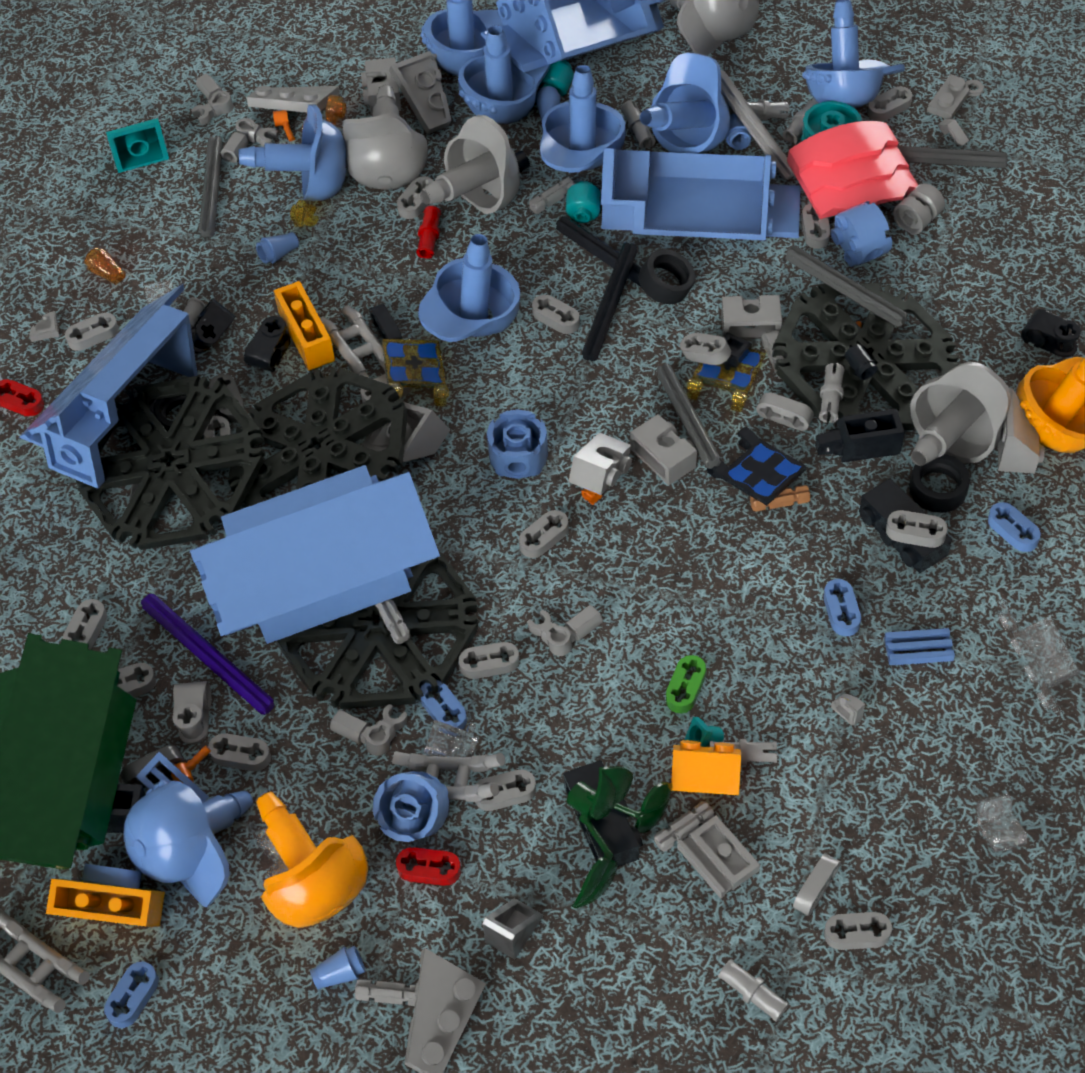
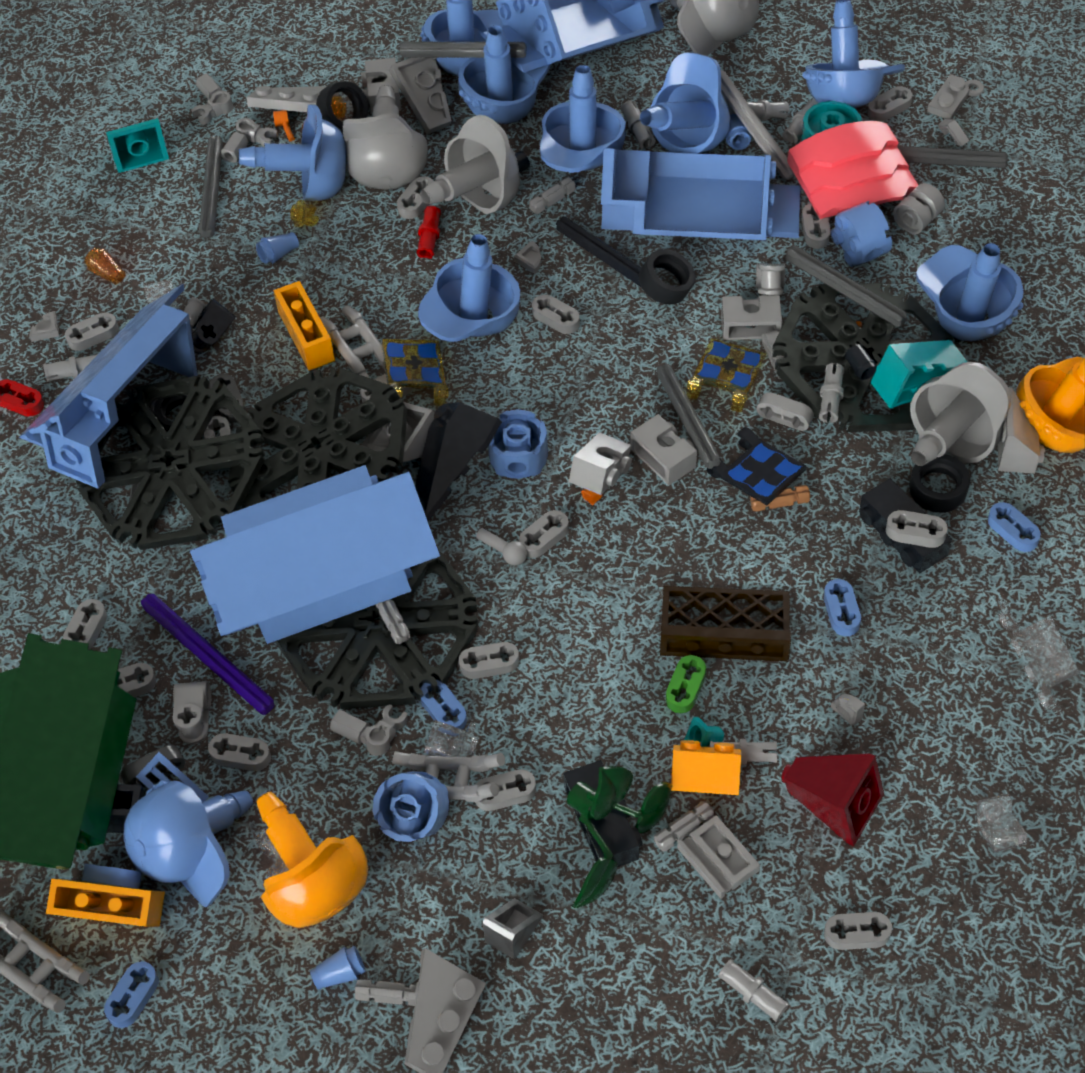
(66, 368): none -> light grey pin
(187, 767): orange hand -> none
(268, 344): black piece -> none
(354, 93): none -> black tyre
(384, 322): black beam -> none
(429, 860): red beam -> none
(449, 446): none -> black wedge
(454, 49): none -> dark grey axle
(513, 552): none -> light grey bar
(529, 257): none -> light grey tile
(547, 98): medium blue cone -> none
(559, 76): teal head -> none
(561, 638): light grey bar -> none
(583, 202): teal head -> none
(609, 302): black axle -> none
(705, 348): light grey beam -> none
(725, 640): none -> dark brown fence
(739, 349): black tile -> none
(770, 278): none -> light grey piece
(816, 884): light grey beam -> none
(837, 790): none -> dark red slope
(863, 436): black hinge -> none
(910, 365): none -> teal wedge
(938, 639): medium blue tile -> none
(969, 286): none -> medium blue piece
(1050, 331): black piece -> none

